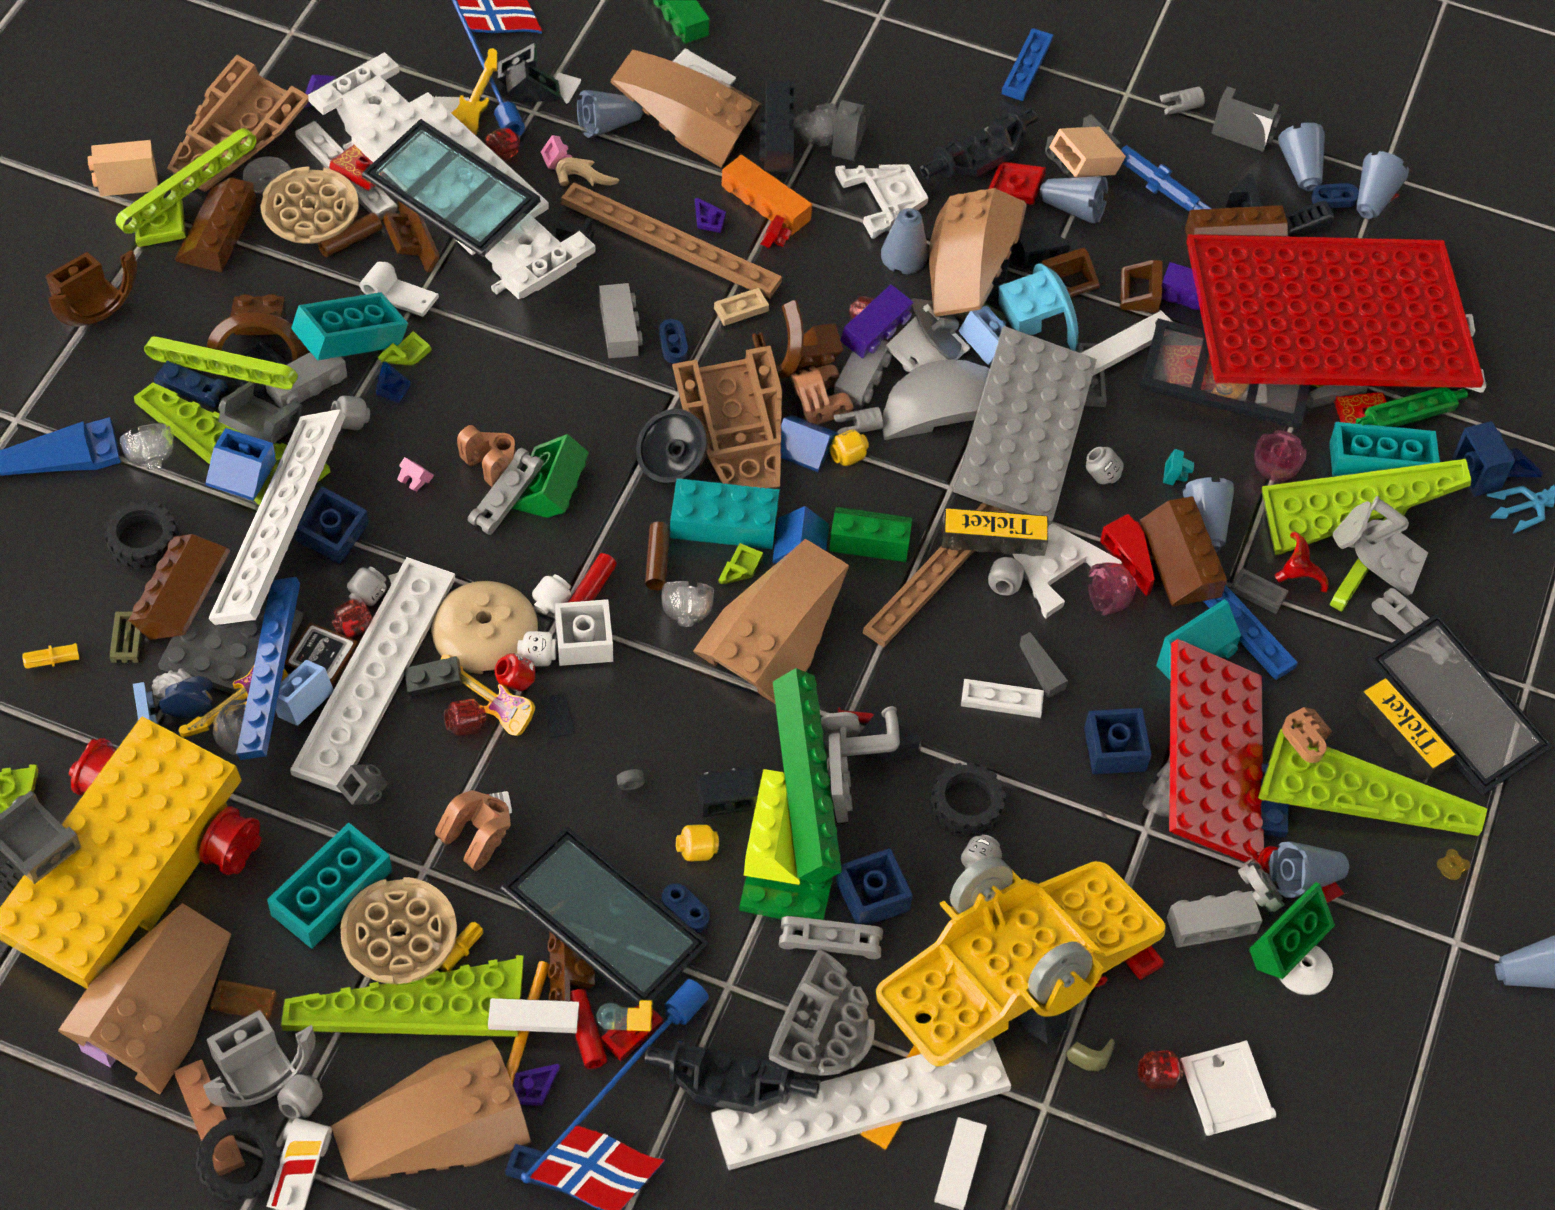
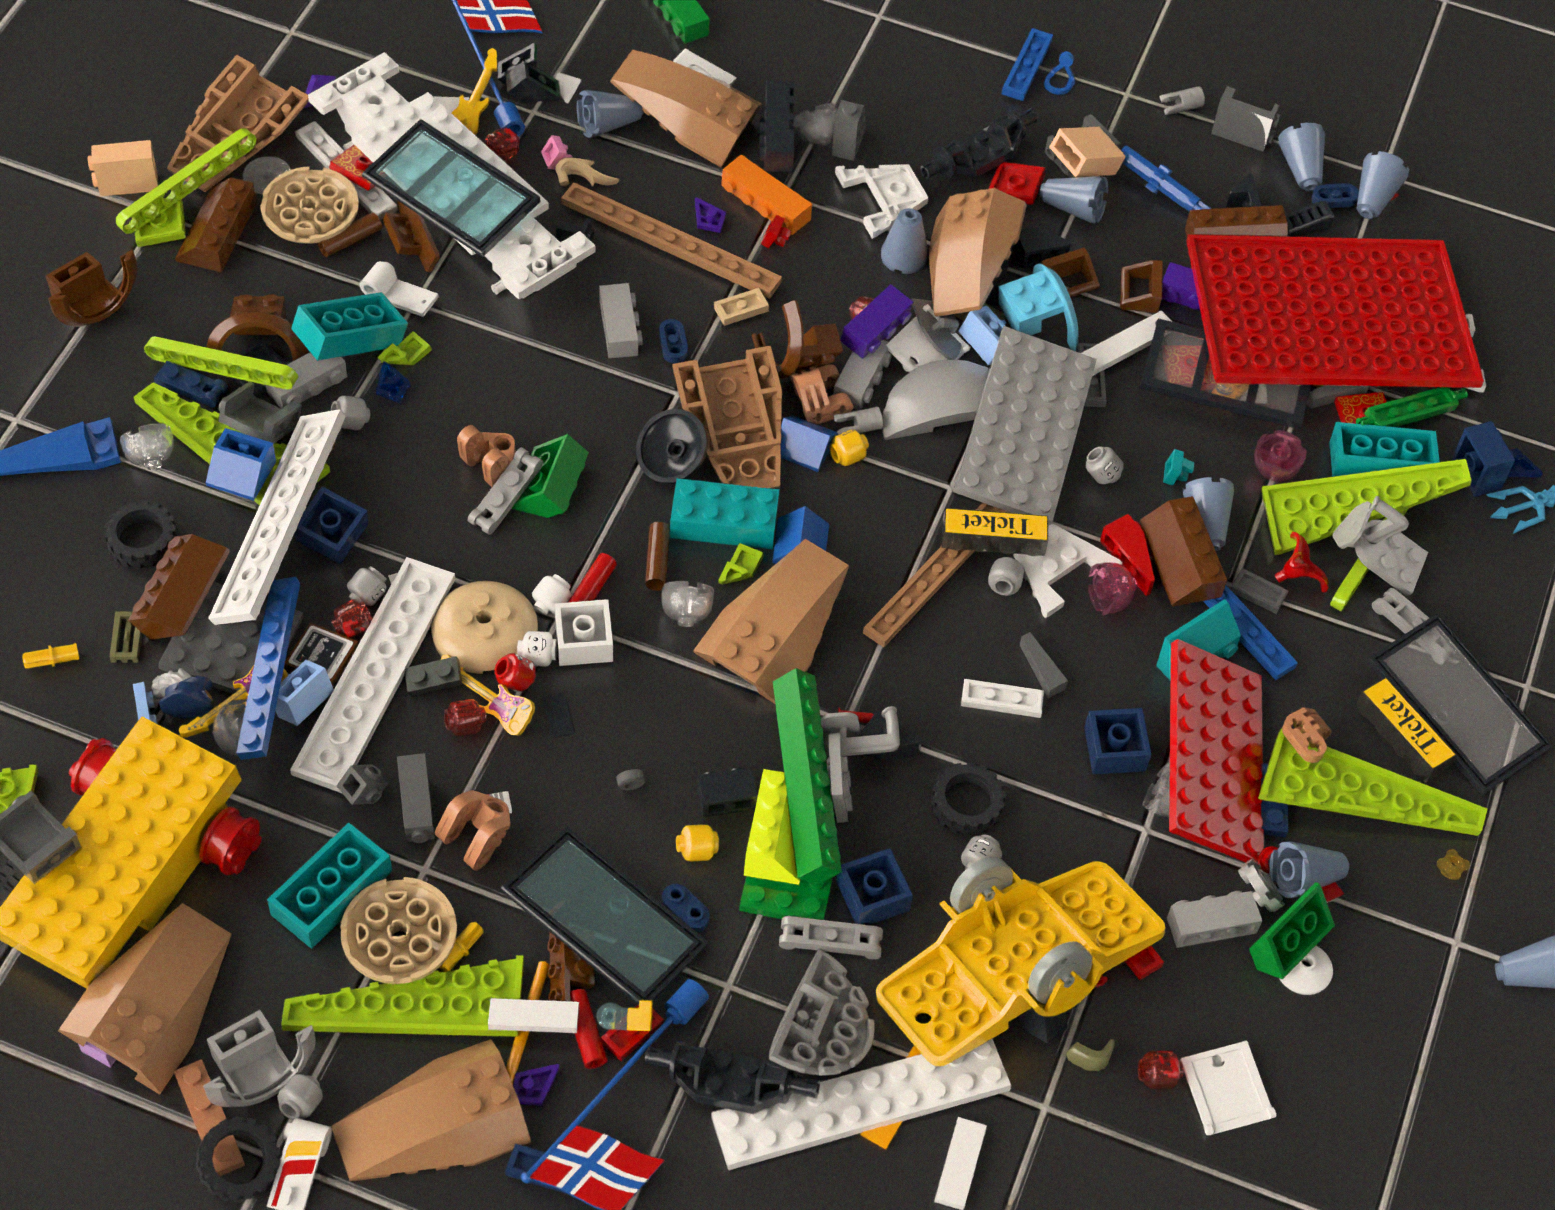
(242, 999): clear orange tile -> none
(415, 798): none -> dark grey slope
(418, 473): bright pink tile -> none
(870, 534): green slope -> none
(1066, 60): none -> blue piece

